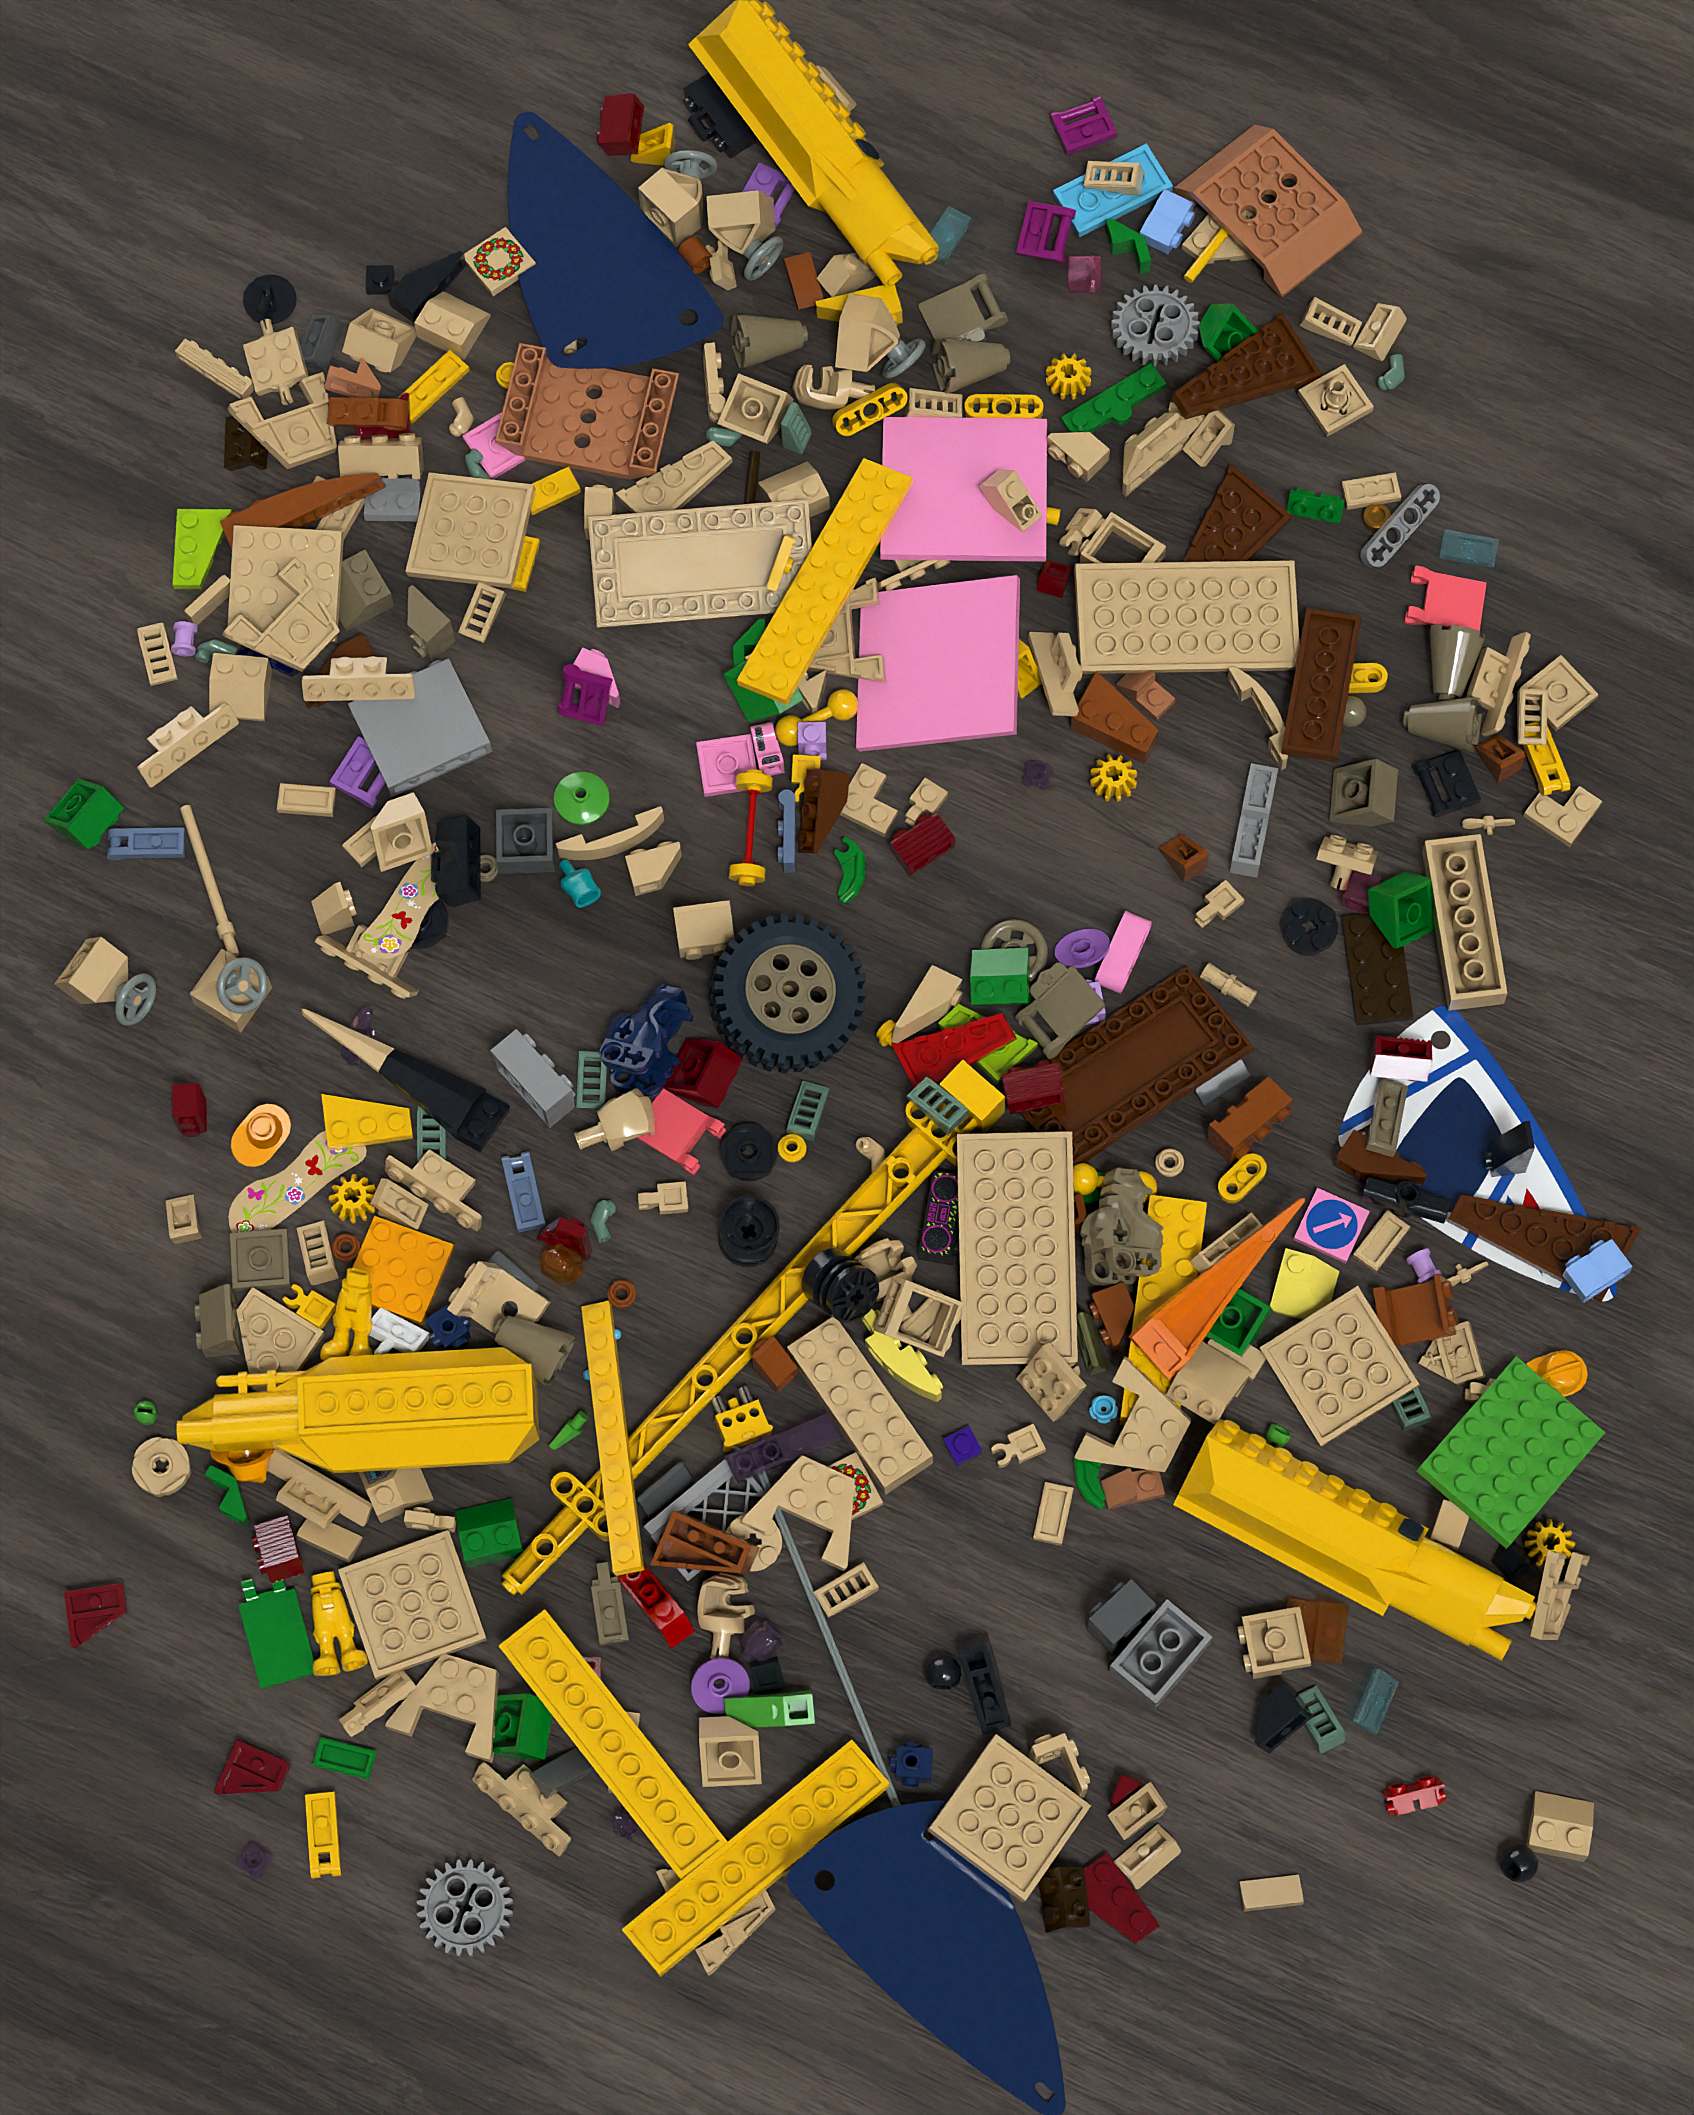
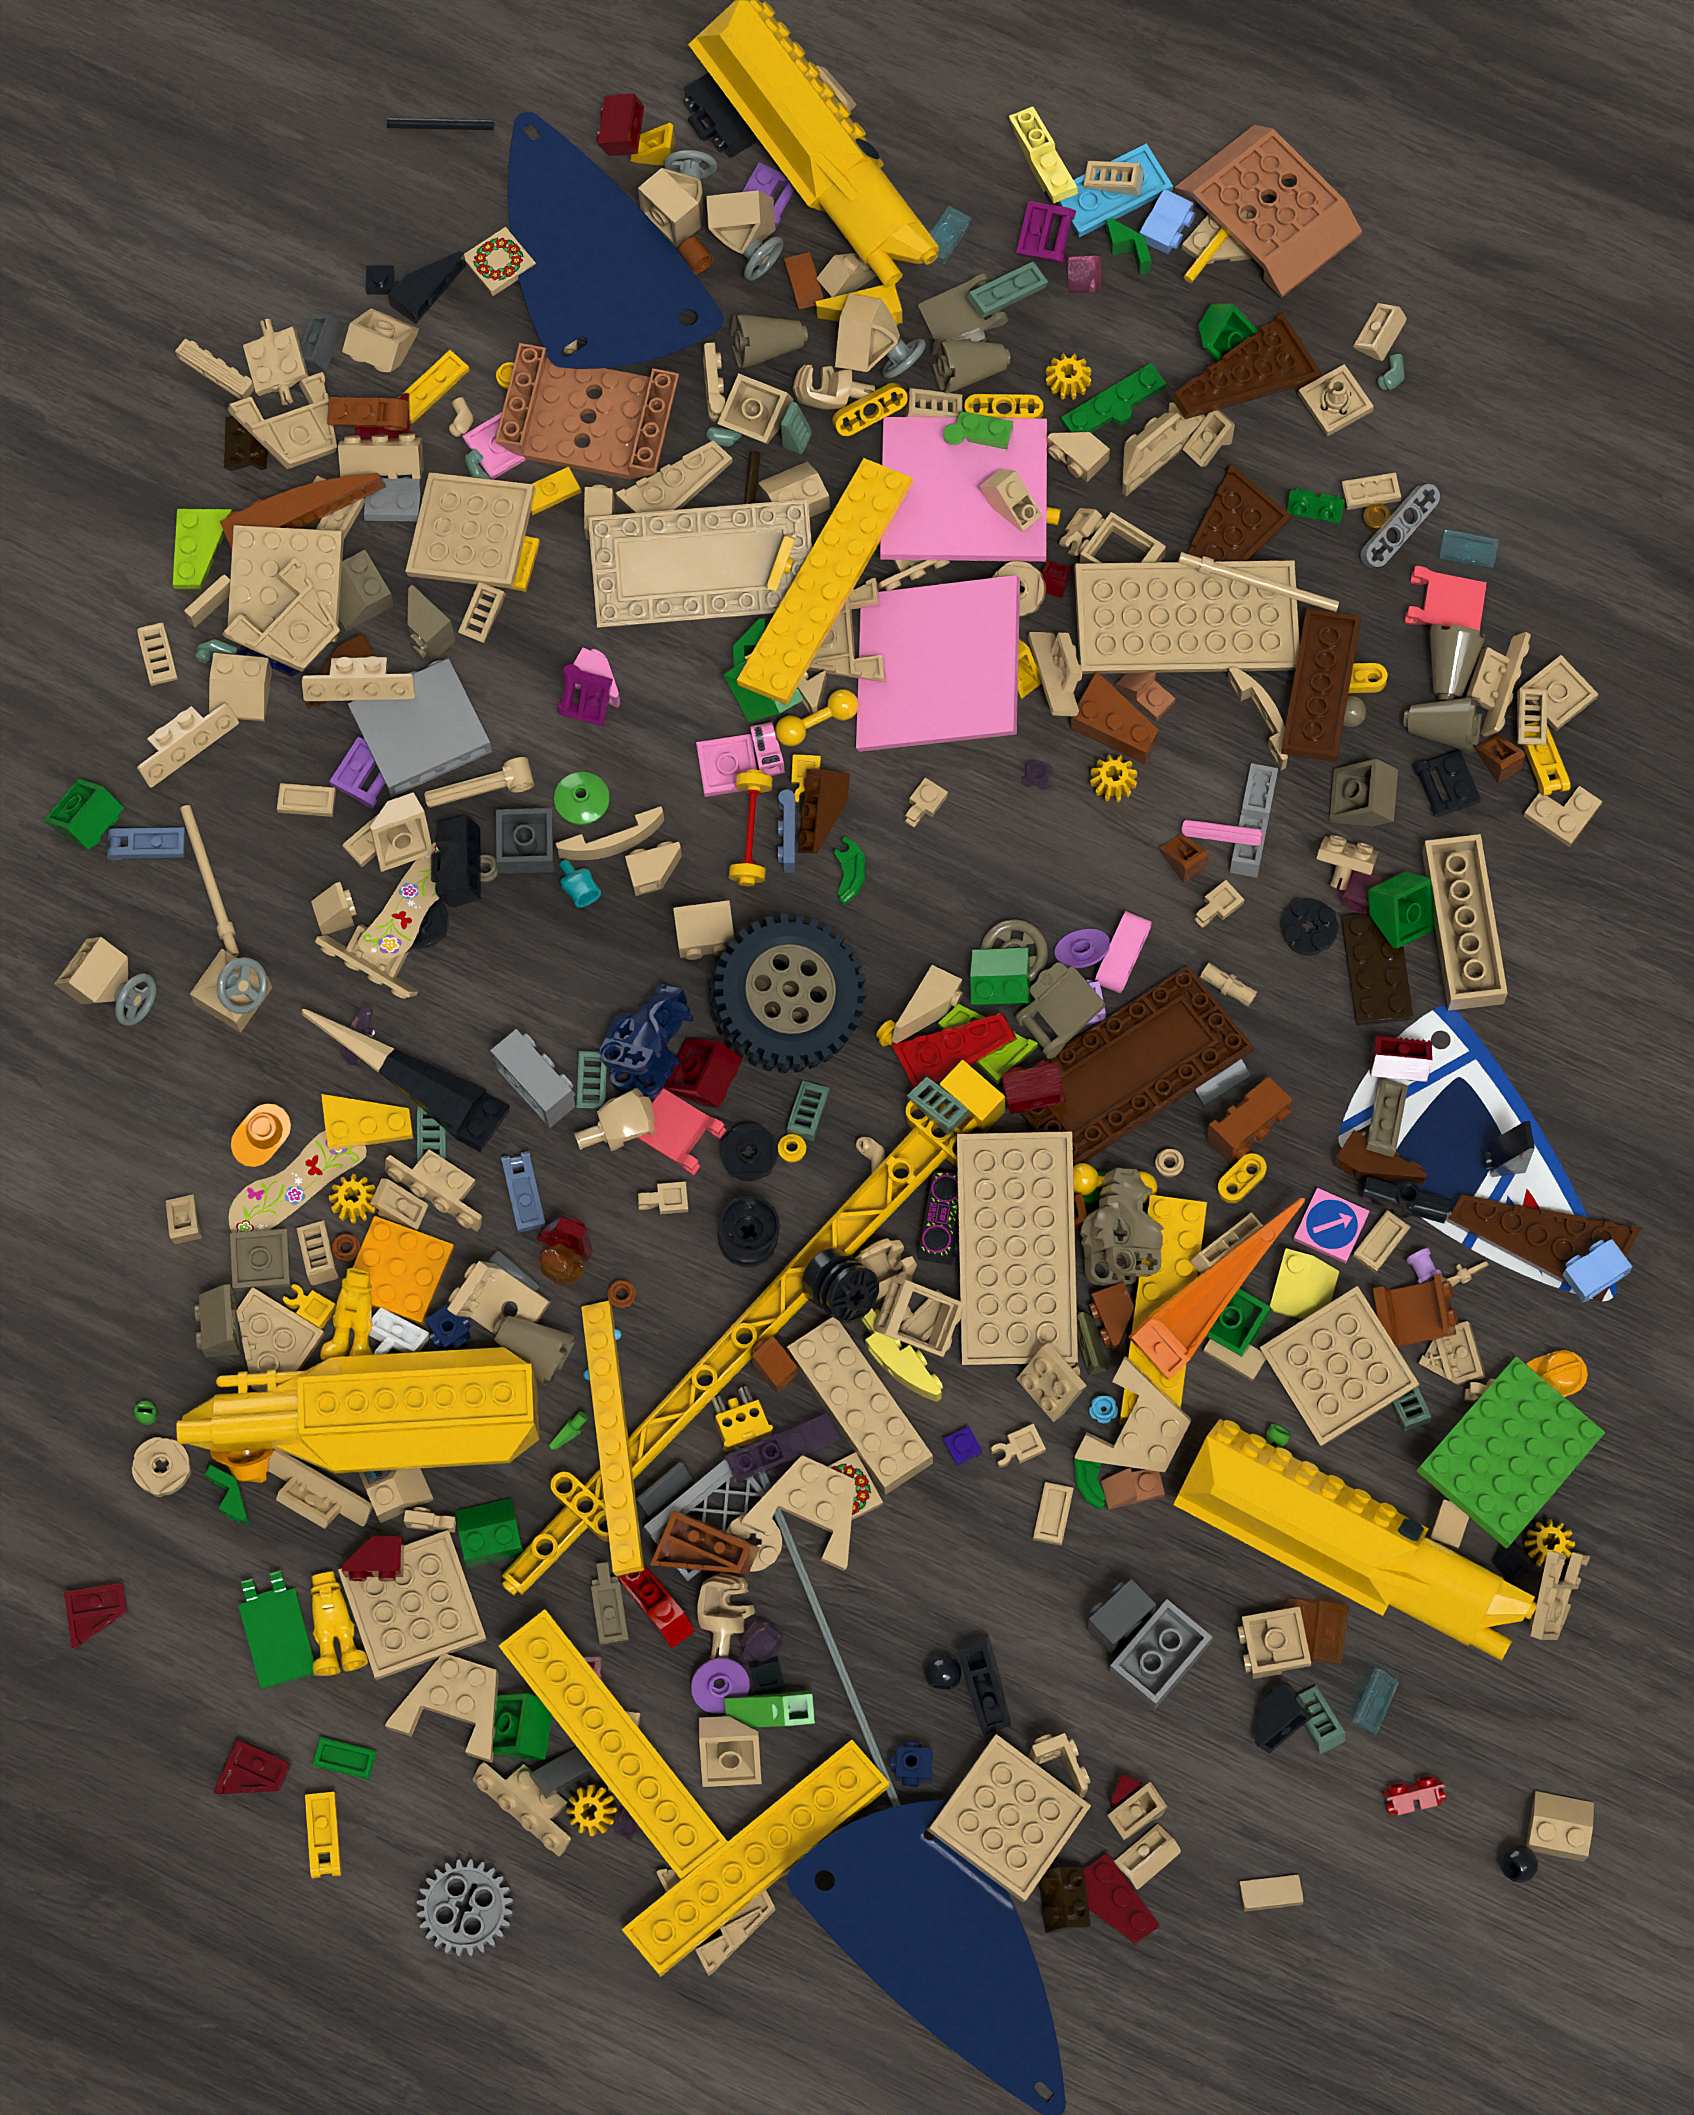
(184, 638): lavender bush -> none
(189, 1109): dark red brick -> none
(252, 1852): clear purple plate -> none
(269, 298): black shield -> none
(278, 1549): brick -> none
(332, 1540): tan slope -> none
(351, 384): nougat slope -> none
(377, 1558): none -> dark red slope
(377, 1701): tan hinge -> none
(438, 123): none -> black bar
(450, 324): tan slope -> none
(515, 776): none -> tan axle
(599, 1217): sand green arm -> none
(600, 1817): none -> yellow gear
(721, 268): tan plate -> none
(812, 739): lavender brick -> none
(860, 1570): tan slope -> none
(863, 806): tan plate -> none
(922, 843): dark red brick -> none
(979, 430): none -> bright green hinge
(1007, 289): none -> sand green plate
(1030, 579): none -> tan plate
(1042, 156): none -> light yellow slope
(1084, 132): magenta plate -> none
(1131, 319): light grey gear -> none
(1207, 565): none -> tan bar
(1208, 1383): tan panel -> none
(1222, 832): none -> bright pink axle
(1325, 310): tan slope -> none
(1487, 823): tan piece -> none

